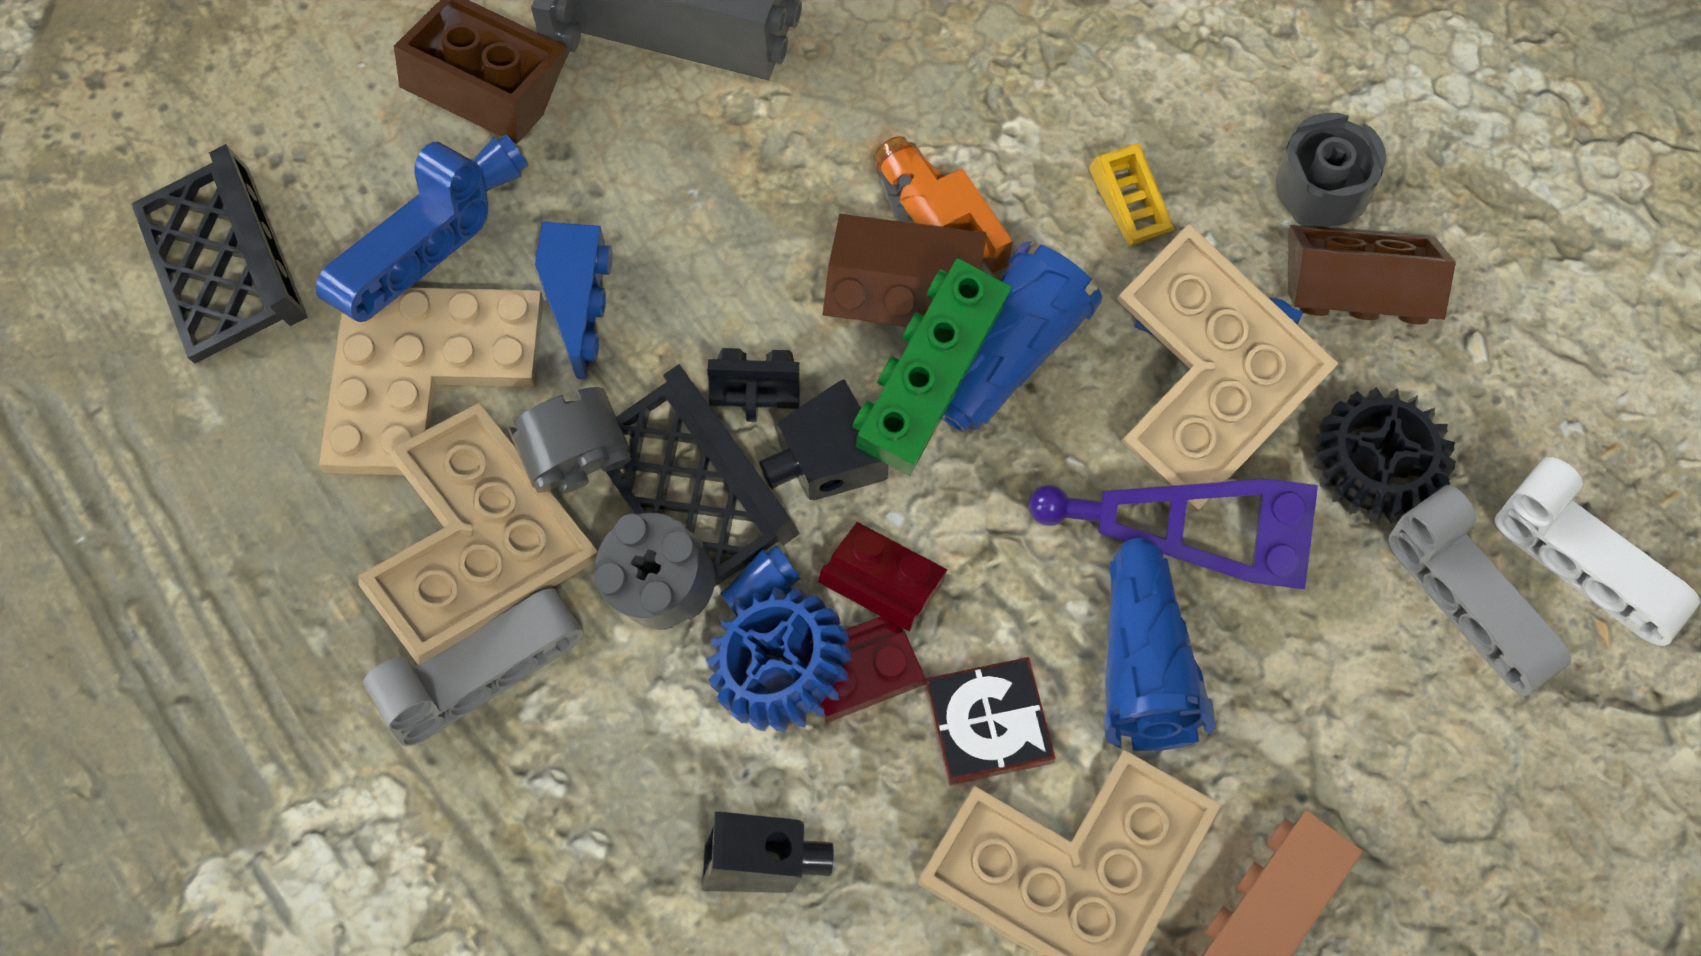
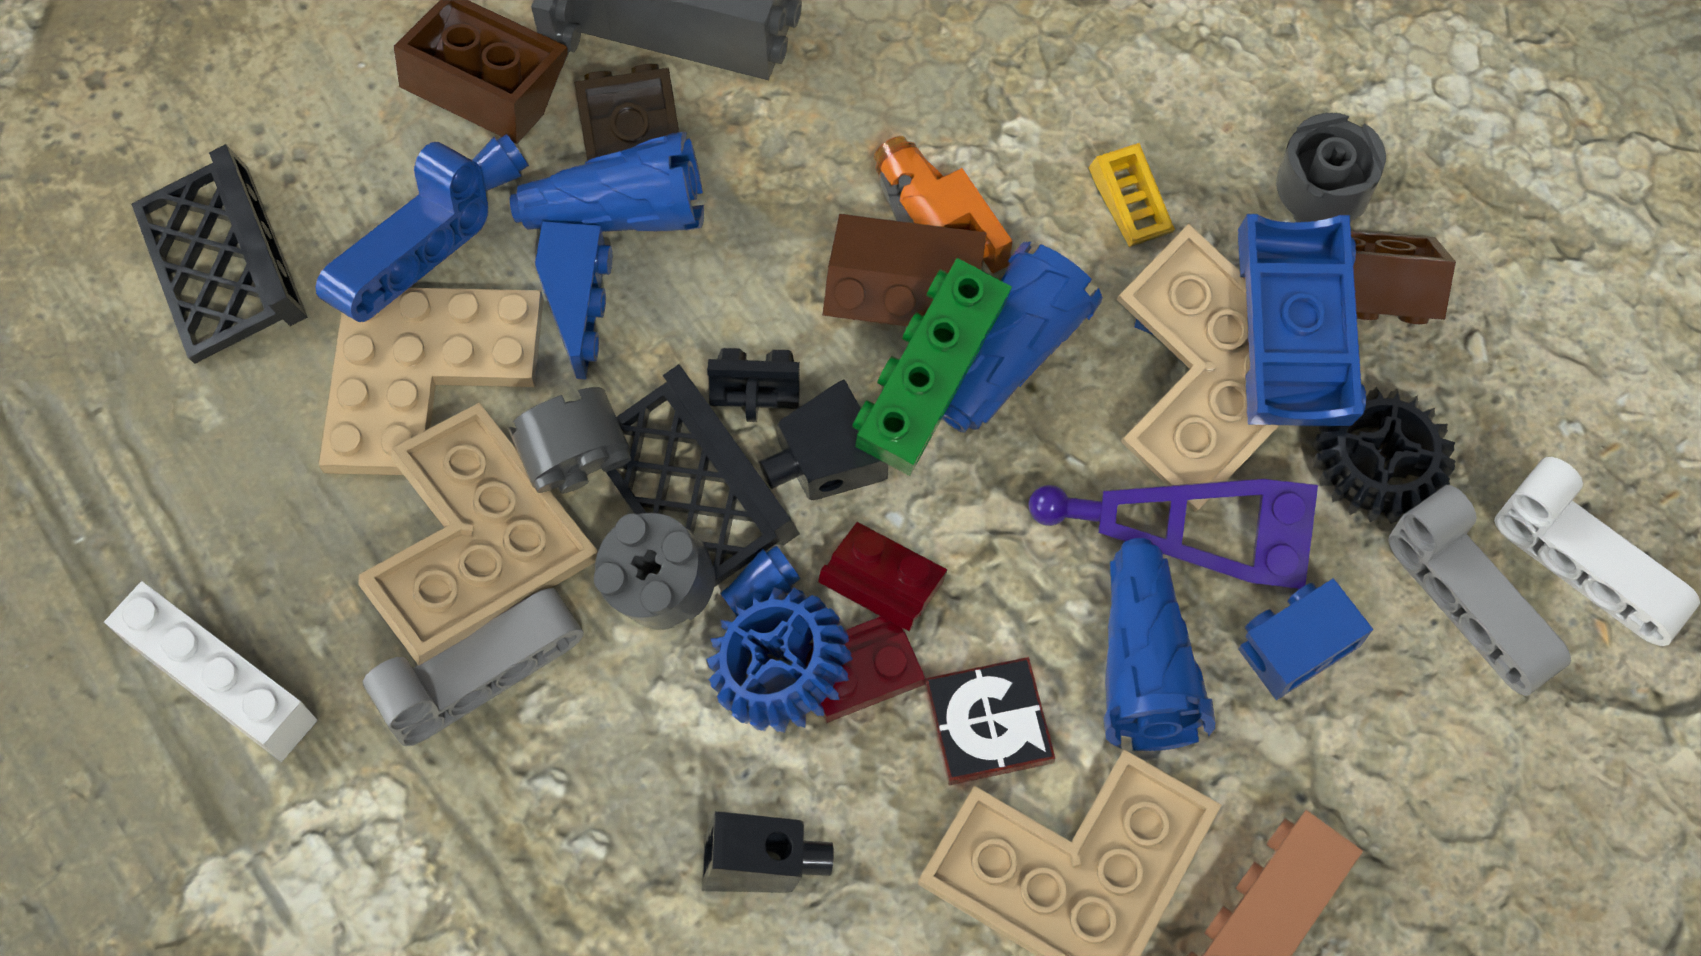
(211, 671): none -> white brick
(620, 191): none -> blue cone
(625, 108): none -> dark brown plate
(1301, 322): none -> blue piece
(1303, 637): none -> blue brick

